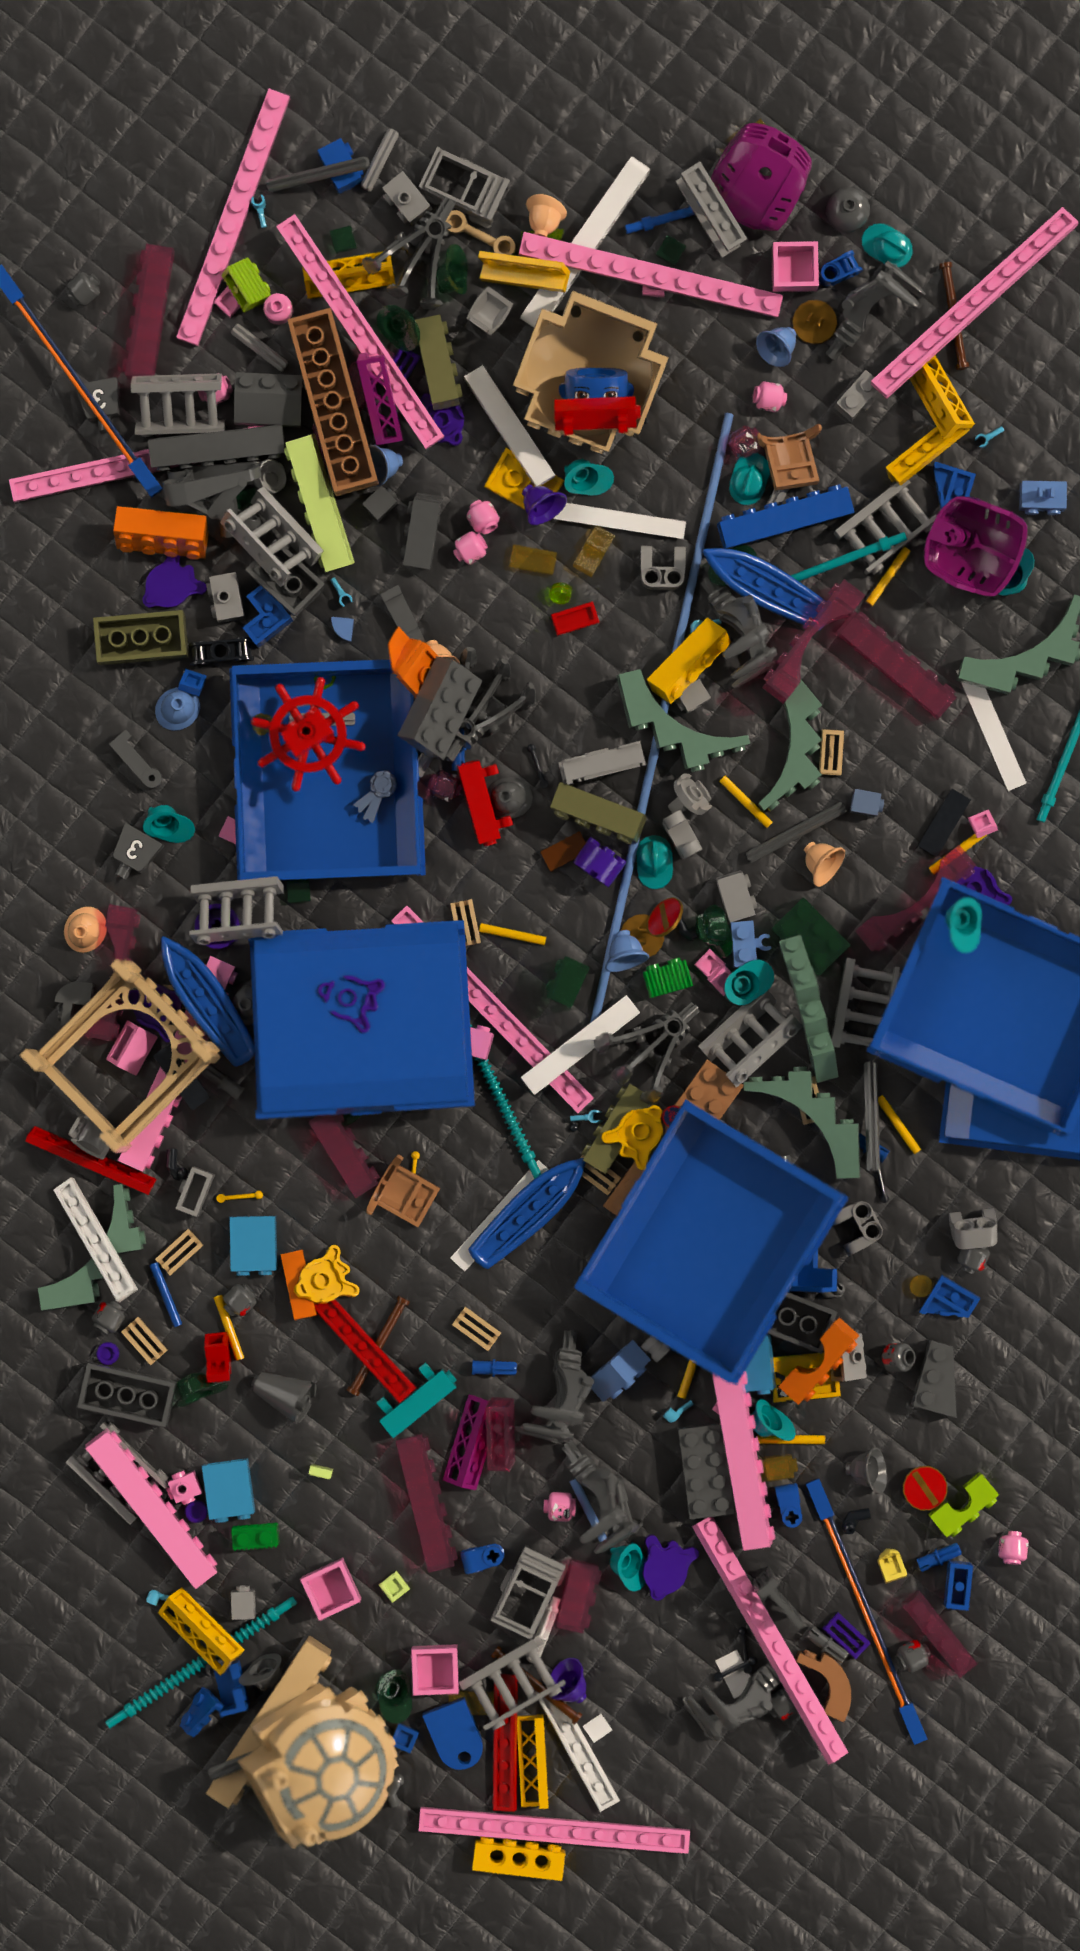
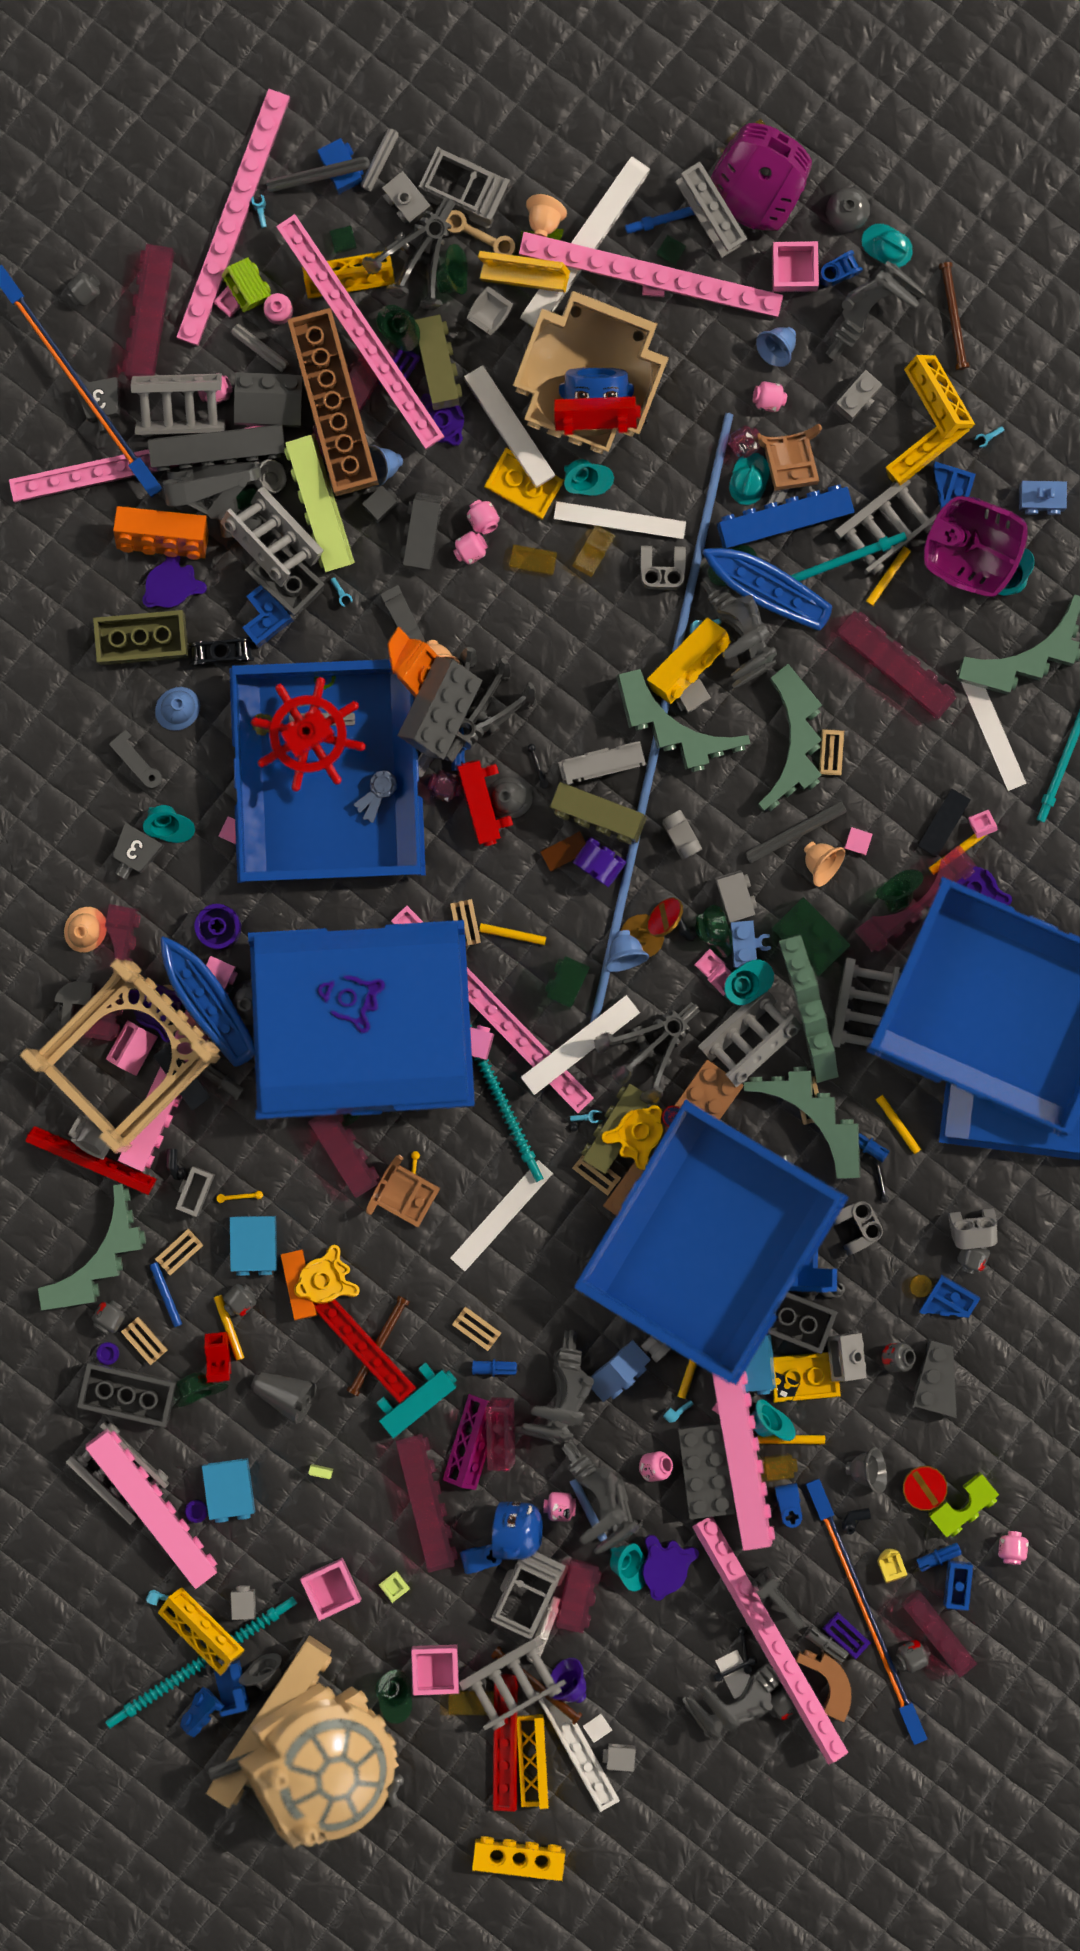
(95, 1239): white tile -> none
(191, 1483): bright pink brick -> none
(192, 682): blue tile -> none
(226, 597): light grey brick -> none
(226, 893): light grey fence -> none
(255, 1536): green brick -> none
(298, 890): clear green tile -> none
(343, 627): medium blue tile -> none
(374, 400): magenta fence -> none
(405, 1737): blue tile -> none
(454, 1732): blue tile -> none
(516, 1530): none -> blue piece
(527, 1213): blue piece -> none
(542, 503): dark purple hat -> none
(554, 1830): bright pink plate -> none
(560, 593): clear neon green tile -> none
(575, 618): red tile -> none
(619, 1757): none -> light grey brick
(654, 862): teal piece -> none
(655, 1466): none -> bright pink head
(667, 978): green brick -> none
(690, 796): light grey tile -> none
(745, 801): yellow bar -> none
(787, 675): clear pink arch -> none
(814, 322): pearl gold piece -> none
(836, 1341): orange arch -> none
(858, 841): none -> bright pink tile
(866, 803): sand blue brick -> none
(871, 1116): dark grey axle -> none
(899, 890): none -> clear green piece
(964, 924): teal piece -> none
(974, 303): bright pink plate -> none

